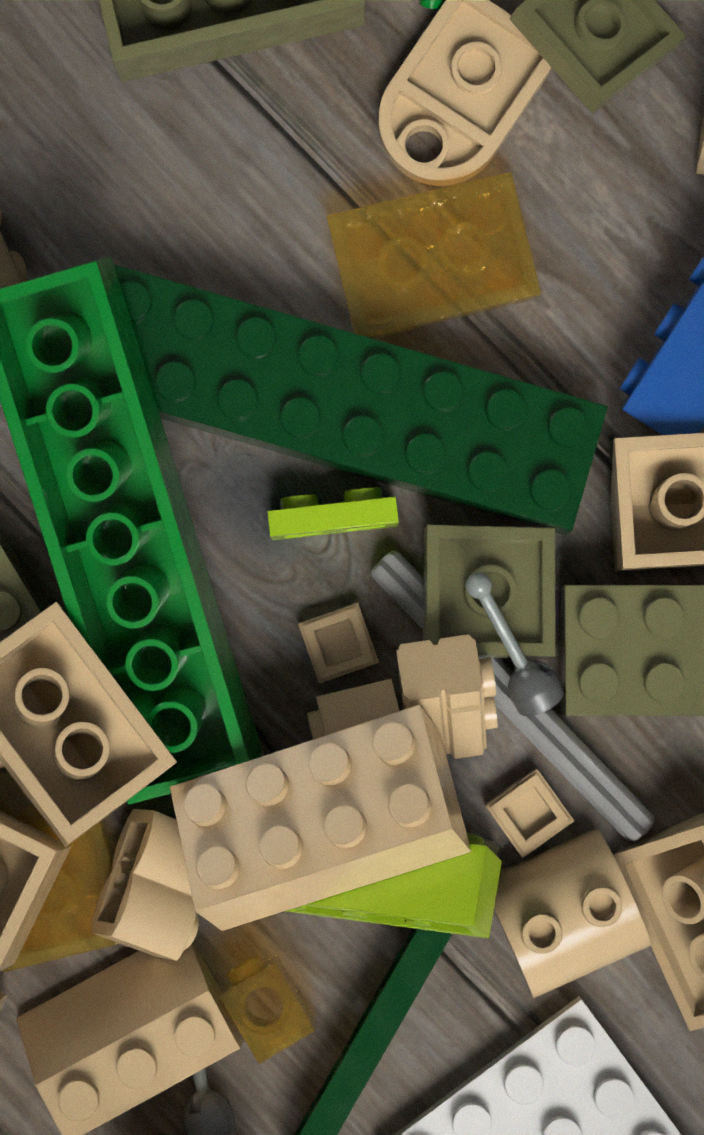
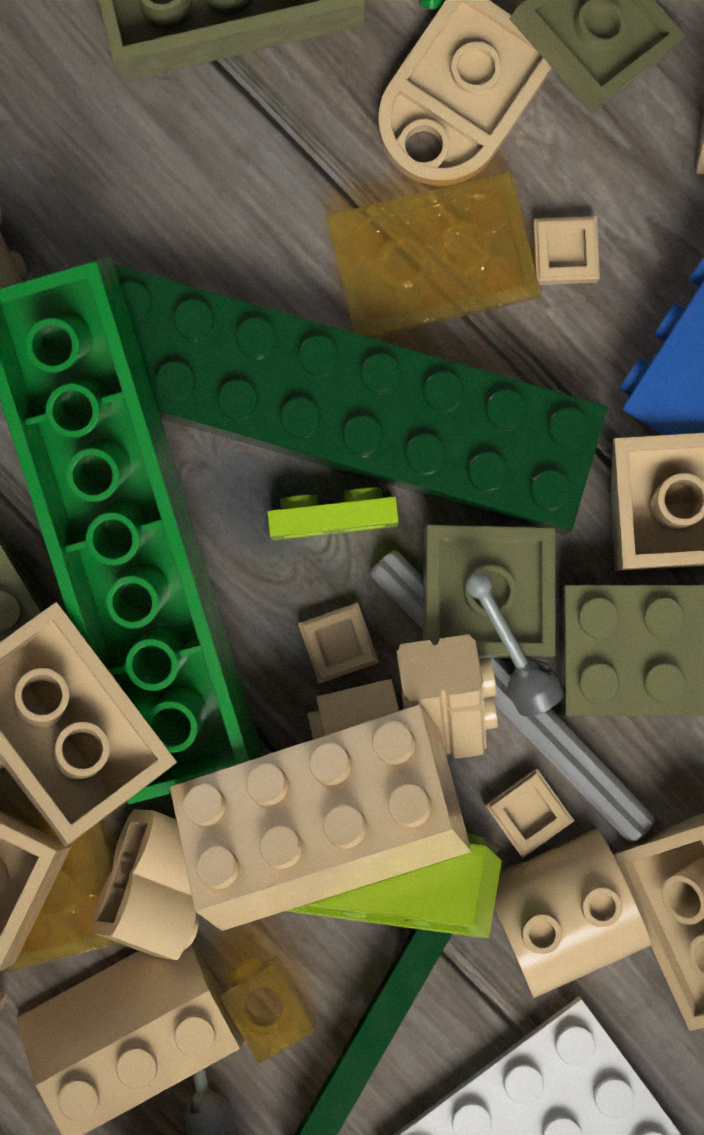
(566, 250): none -> tan tile

